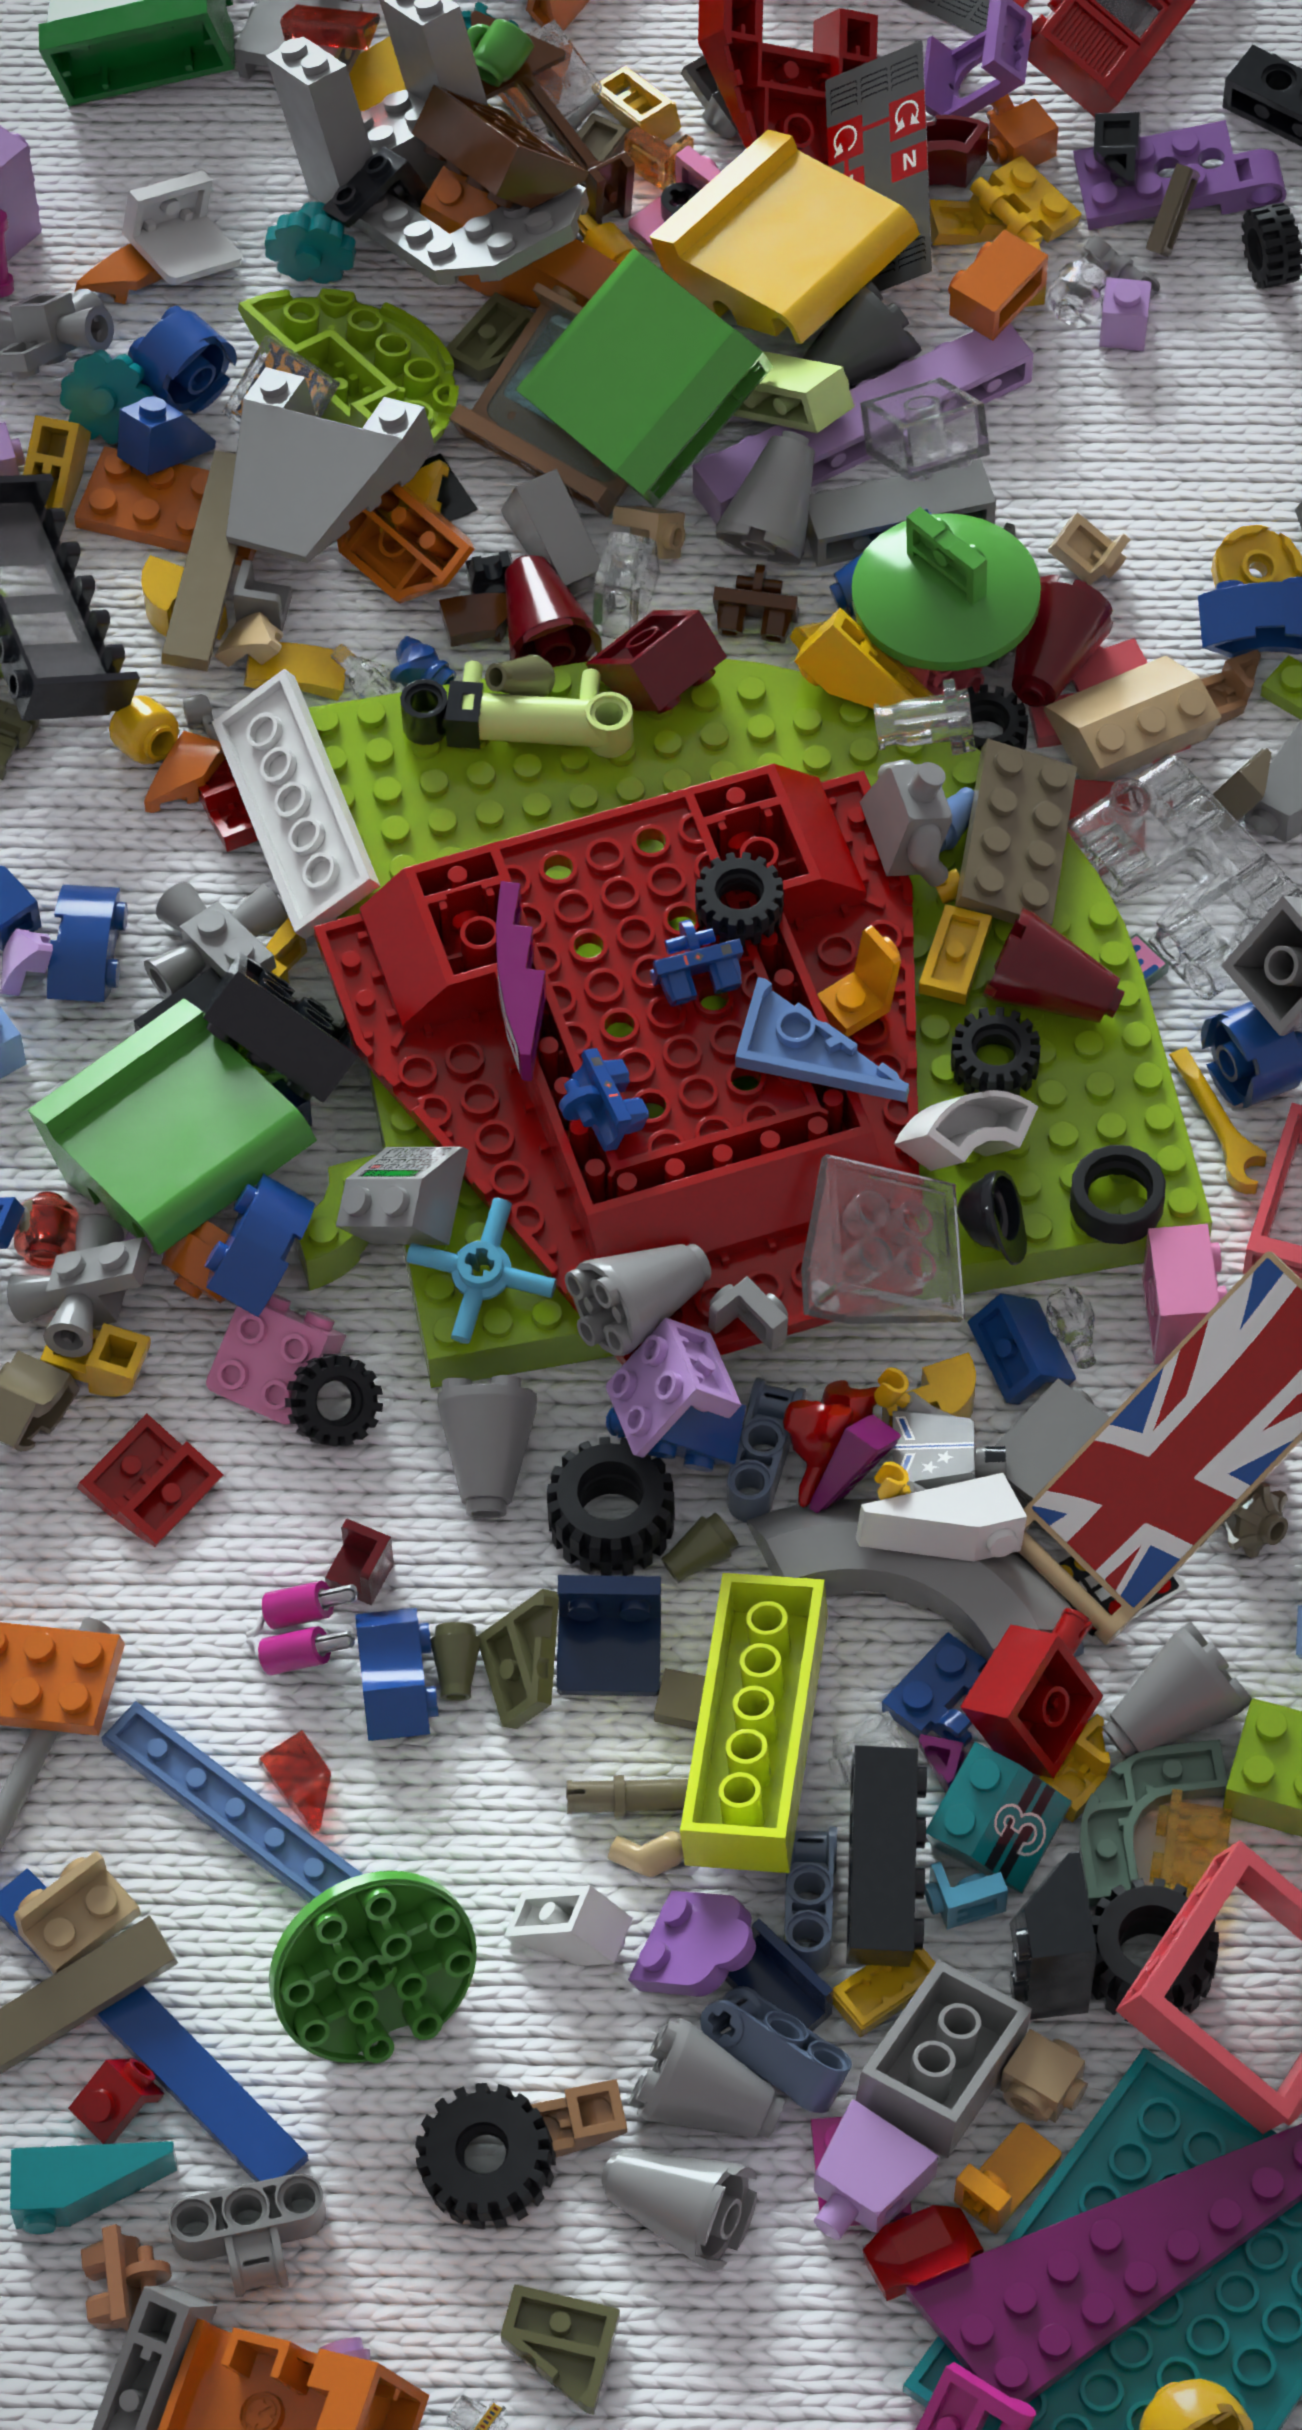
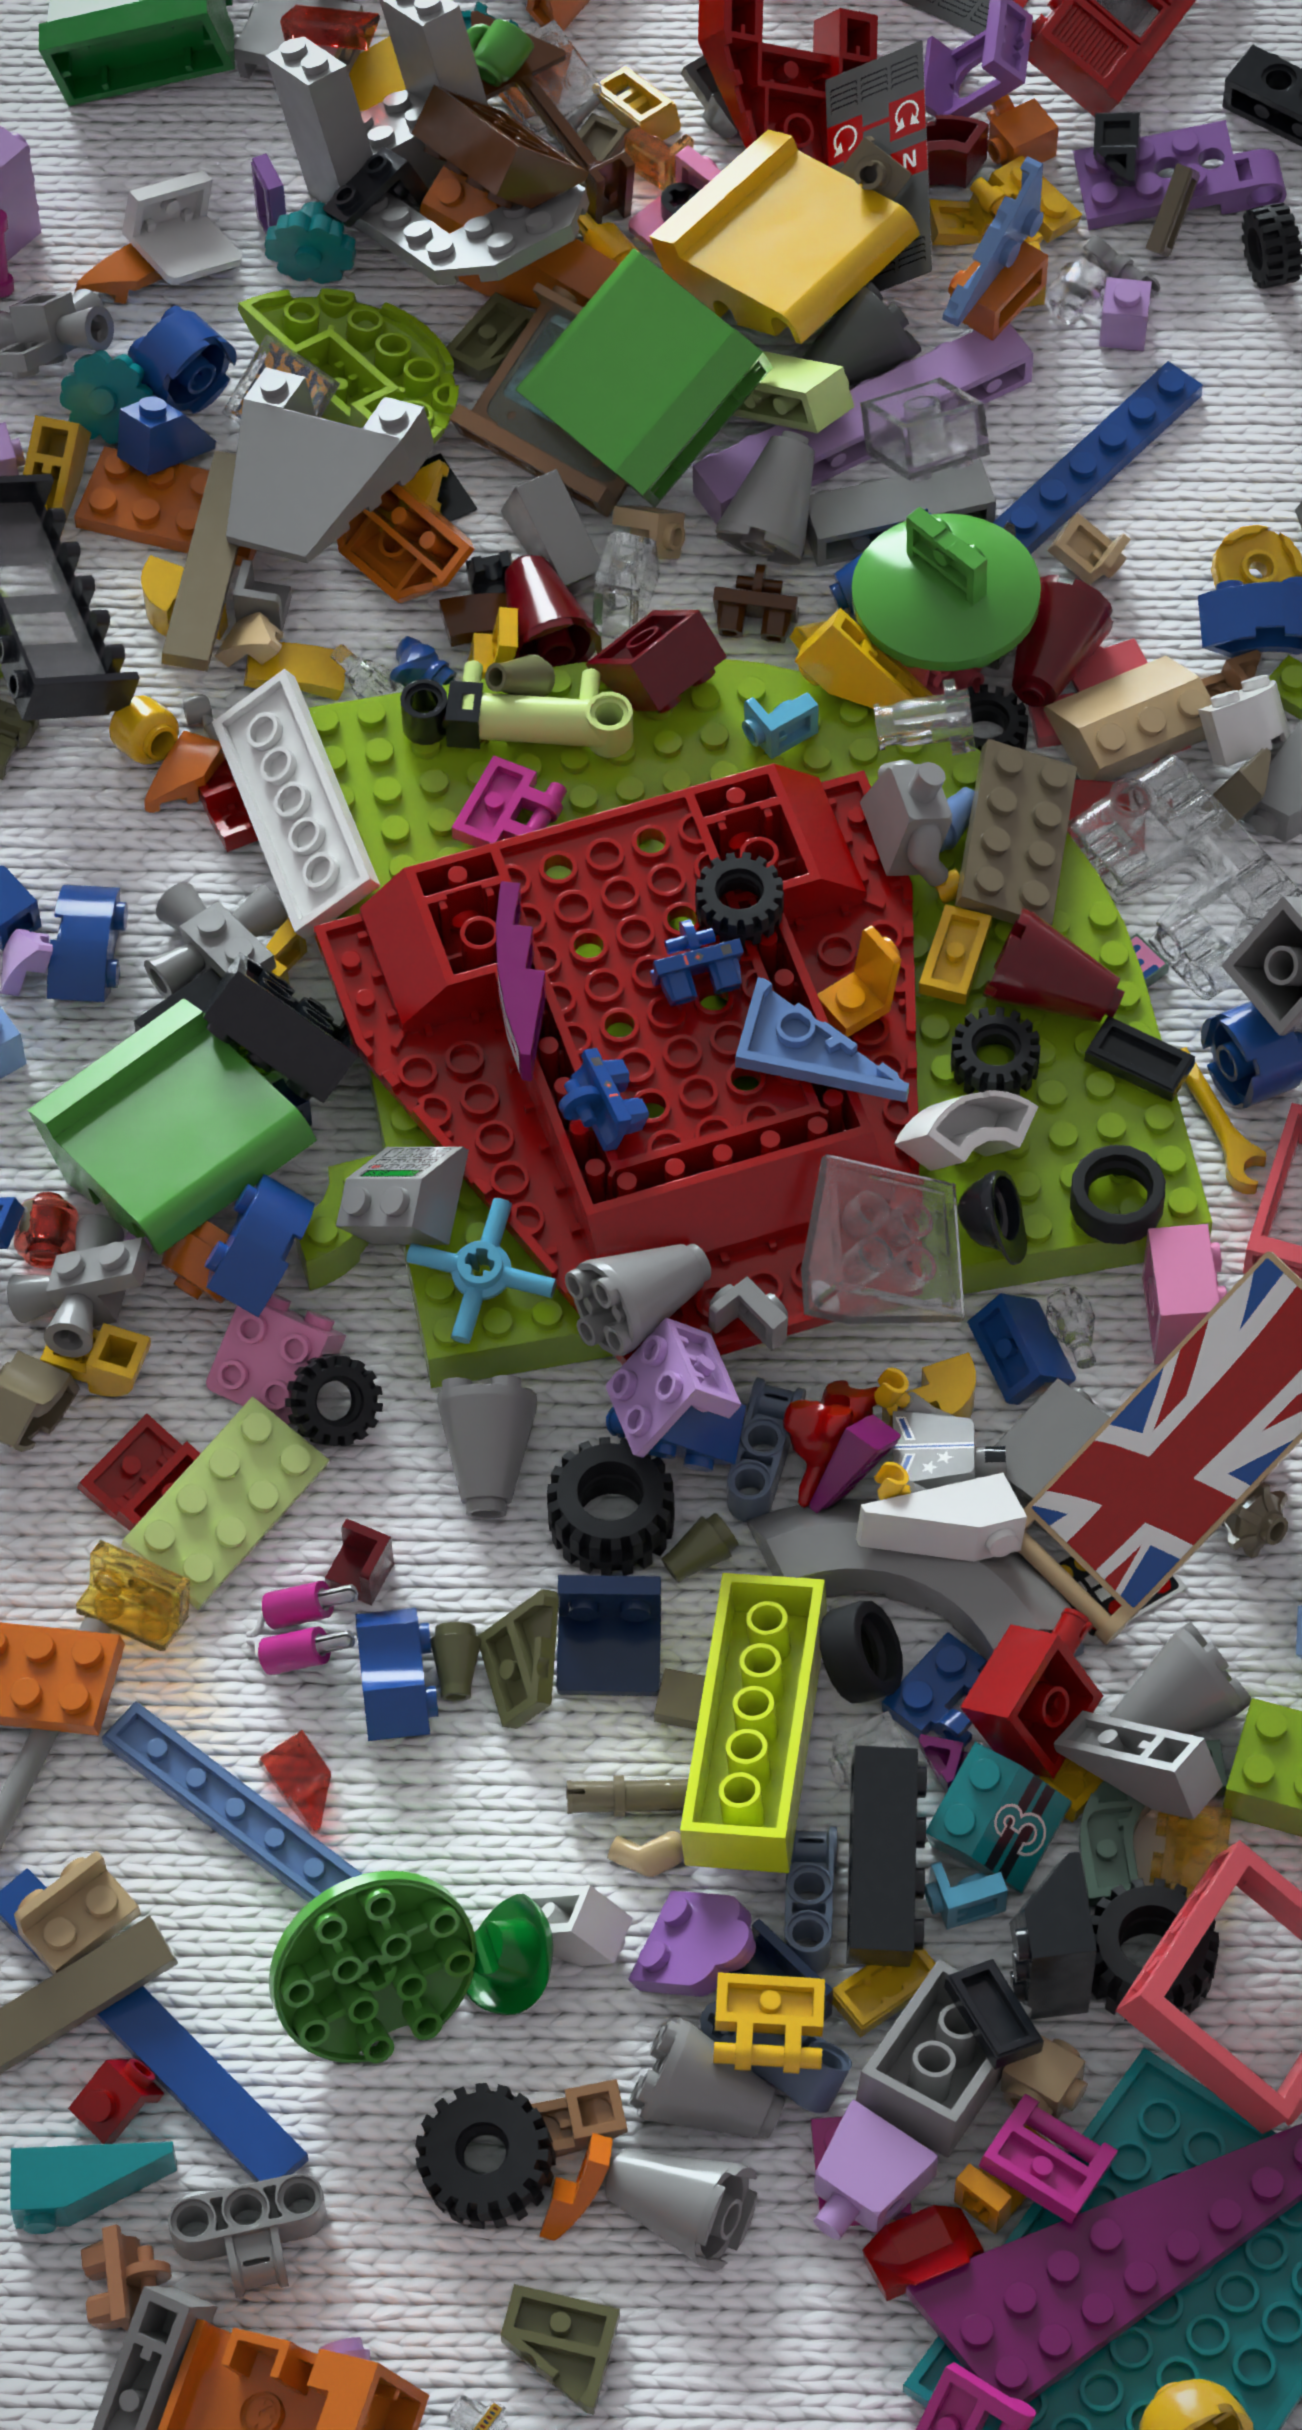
(135, 1596): none -> clear yellow bracket
(227, 1500): none -> yellowish green plate
(267, 192): none -> medium lavender tile
(498, 800): none -> dark pink plate
(500, 645): none -> yellow slope
(512, 1957): none -> green hat
(572, 2198): none -> orange slope
(769, 2006): none -> yellow plate
(784, 727): none -> medium azure bracket
(861, 1652): none -> black tyre
(876, 169): none -> dark tan bracket
(993, 2014): none -> black tile
(1001, 241): none -> medium blue wing
(1043, 2169): none -> dark pink plate
(1101, 455): none -> blue plate
(1139, 1058): none -> black tile
(1148, 1763): none -> light grey slope
(1244, 721): none -> white brick

